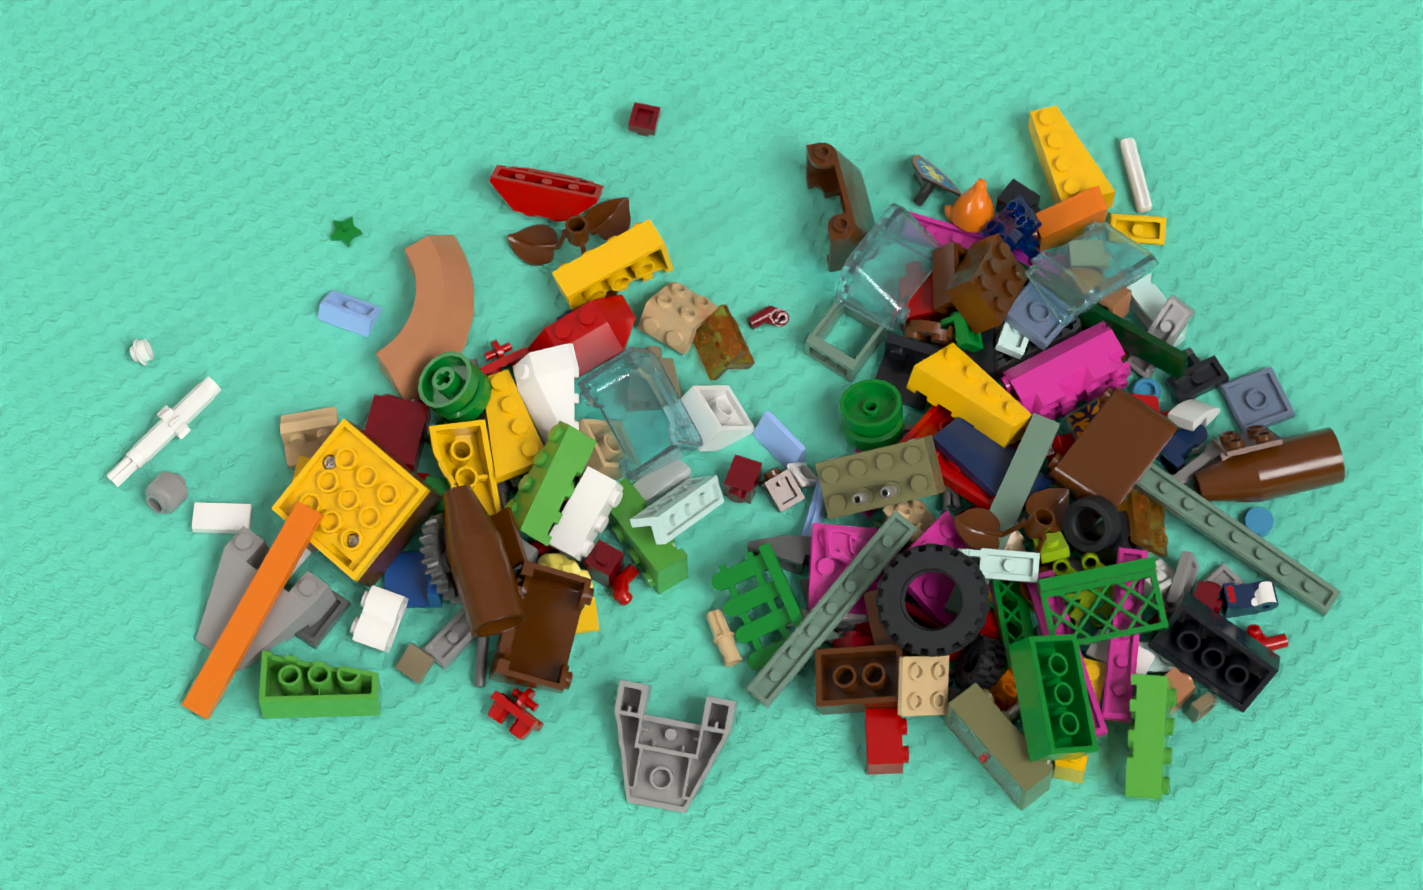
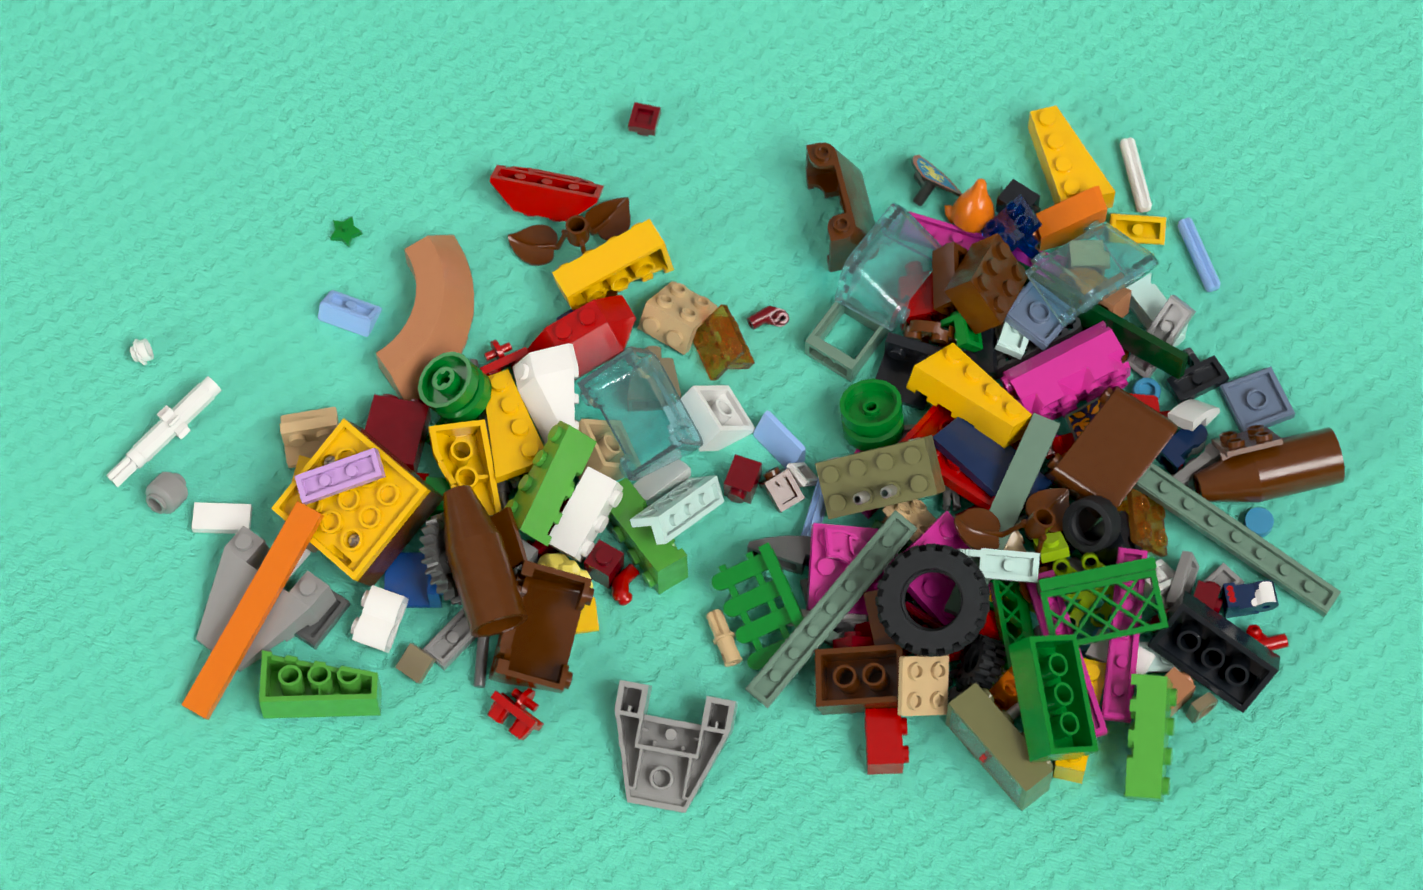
(340, 476): none -> lavender plate
(1199, 254): none -> light blue axle

